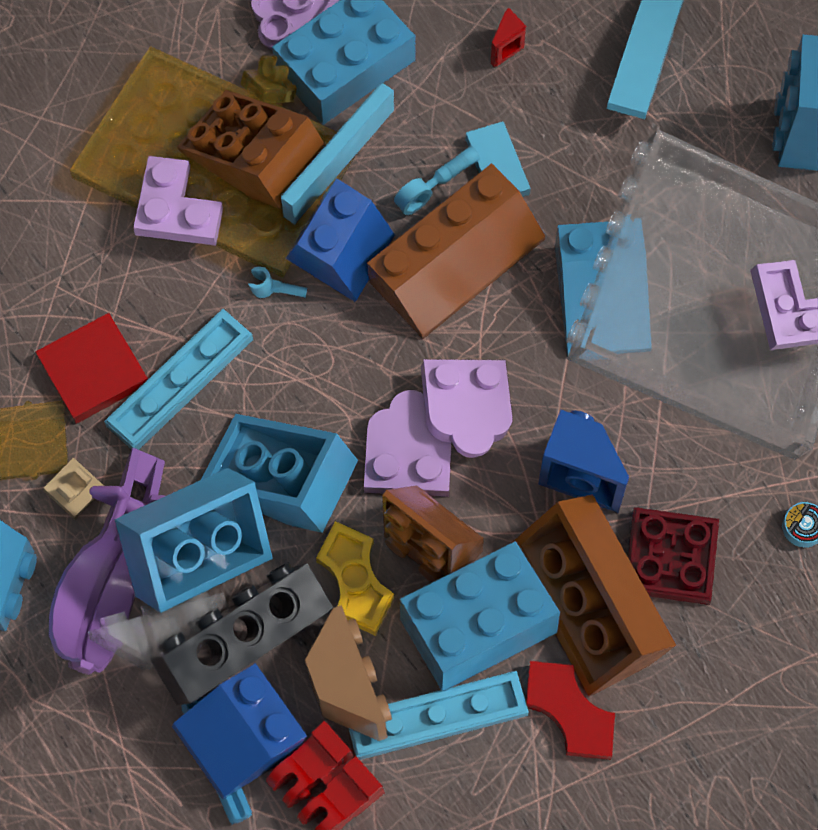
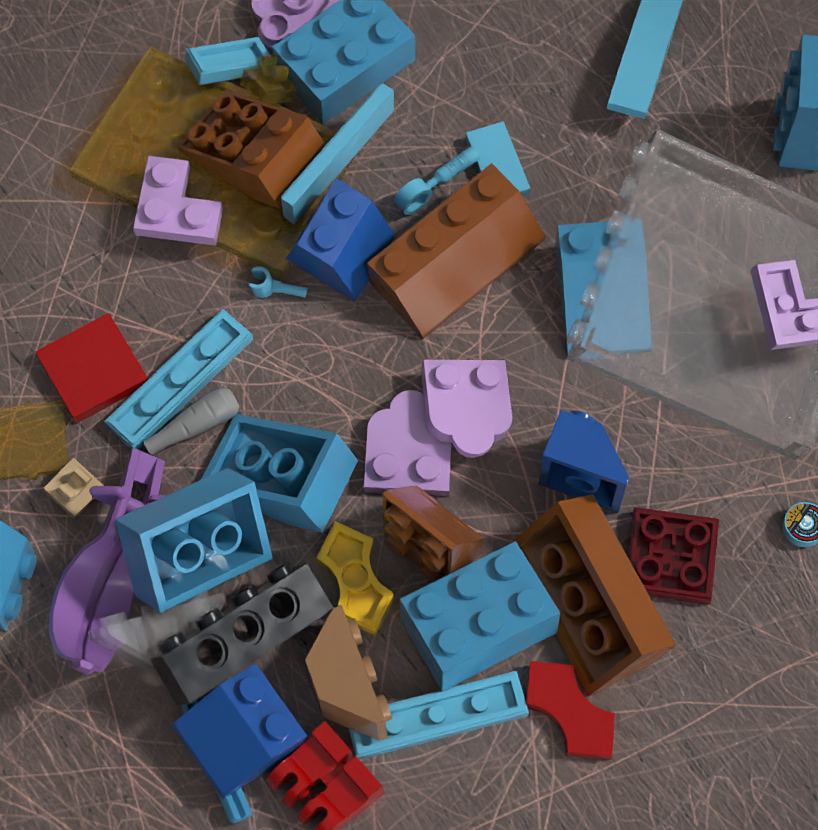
(196, 419): none -> light grey piece
(224, 60): none -> medium azure tile
(508, 38): red slope -> none

